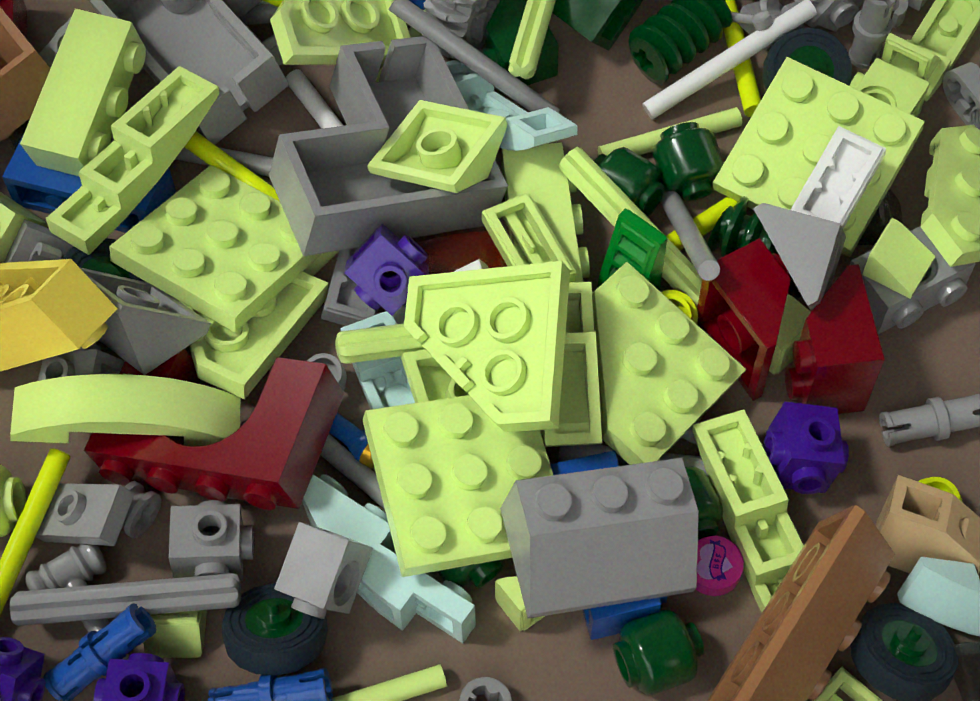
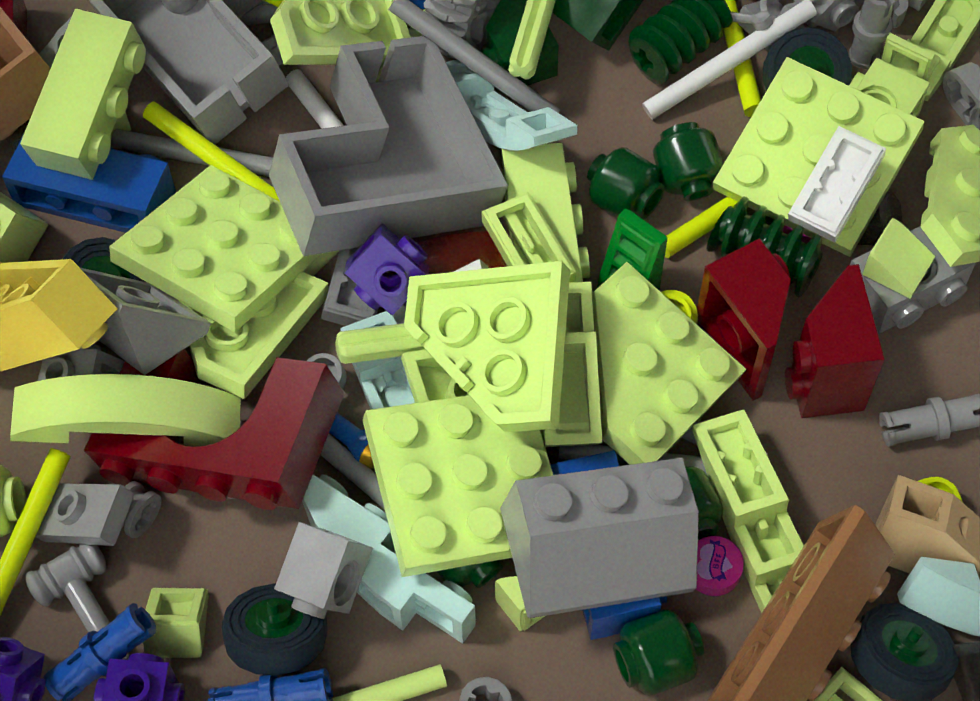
(36, 244): light grey tile -> none
(111, 599): light grey axle -> none
(130, 166): yellowish green slope -> none
(209, 540): light grey brick -> none
(441, 147): yellowish green slope -> none
(612, 201): yellowish green axle -> none
(645, 142): yellowish green bar -> none
(690, 236): light grey bar -> none
(790, 331): yellowish green slope -> none
(806, 246): light grey slope -> none
(806, 447): dark purple brick -> none

